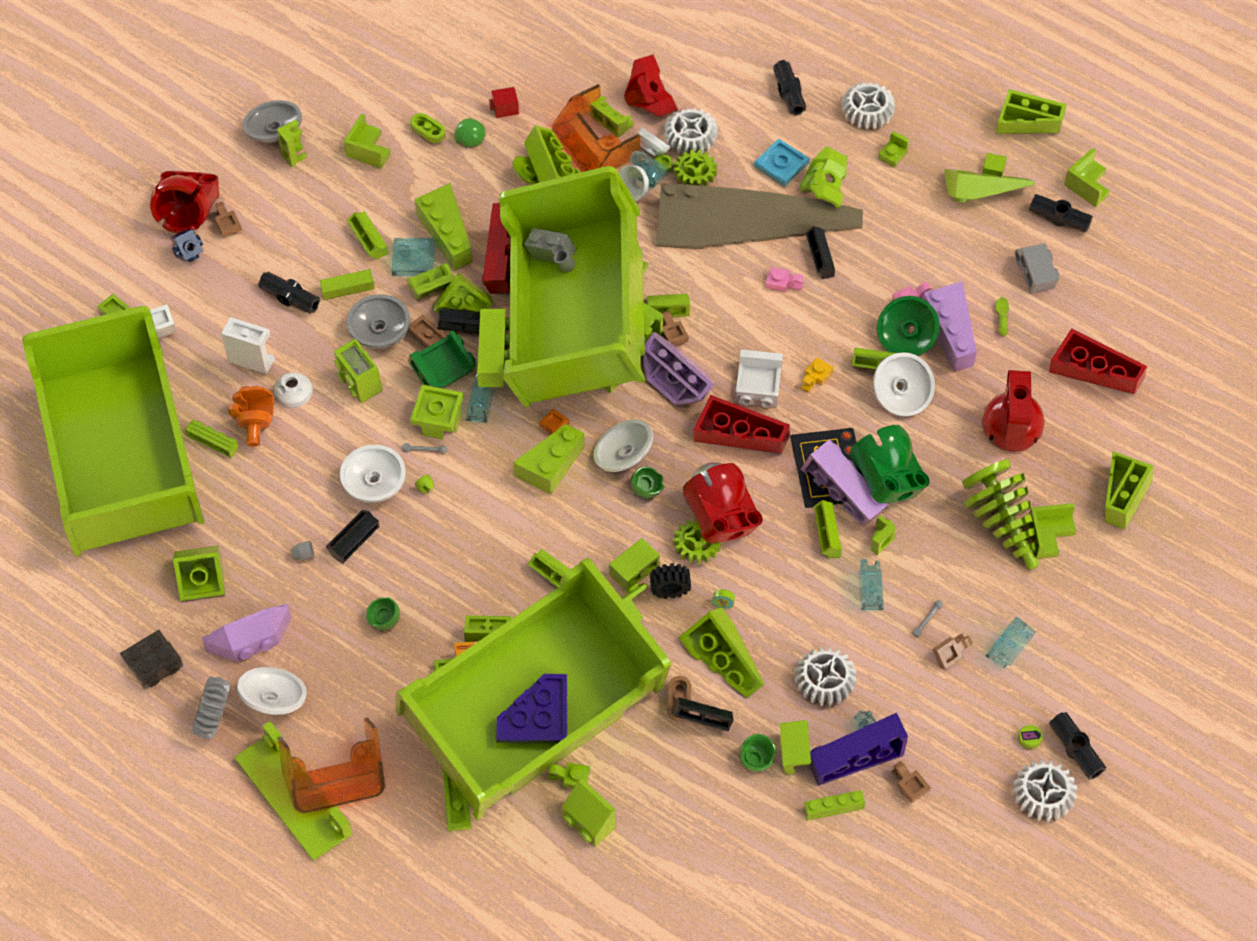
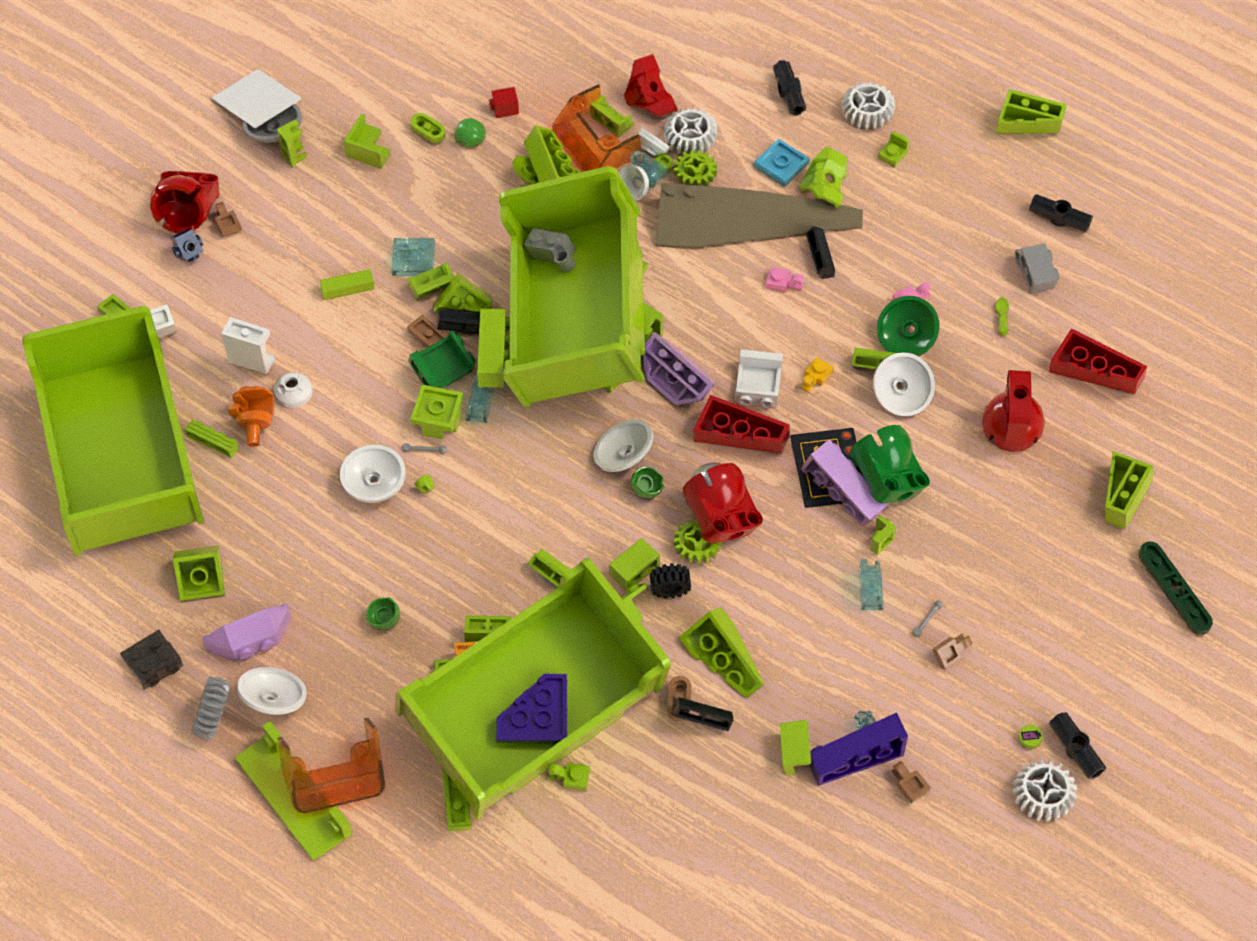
(256, 98): none -> white sticker
(289, 292): black piece -> none
(303, 551): light grey hose -> none
(353, 536): black piece -> none
(357, 371): lime piece -> none
(368, 235): lime piece -> none
(378, 313): light grey dish -> none
(443, 221): lime wedge -> none
(498, 254): red wedge -> none
(550, 459): lime wedge -> none
(553, 421): orange tile -> none
(588, 813): lime slope -> none
(673, 331): medium nougat plate -> none
(676, 304): lime panel -> none
(723, 598): lime tile -> none
(757, 752): bright green hair -> none
(827, 530): lime piece -> none
(834, 805): lime piece -> none
(838, 686): white gear -> none
(955, 324): lavender wedge -> none
(969, 185): lime wedge -> none
(994, 164): lime tile -> none
(995, 491): lime plant -> none
(1011, 643): clear light blue hinge -> none
(1051, 523): lime panel -> none
(1083, 176): lime panel -> none
(1165, 575): none -> dark green piece

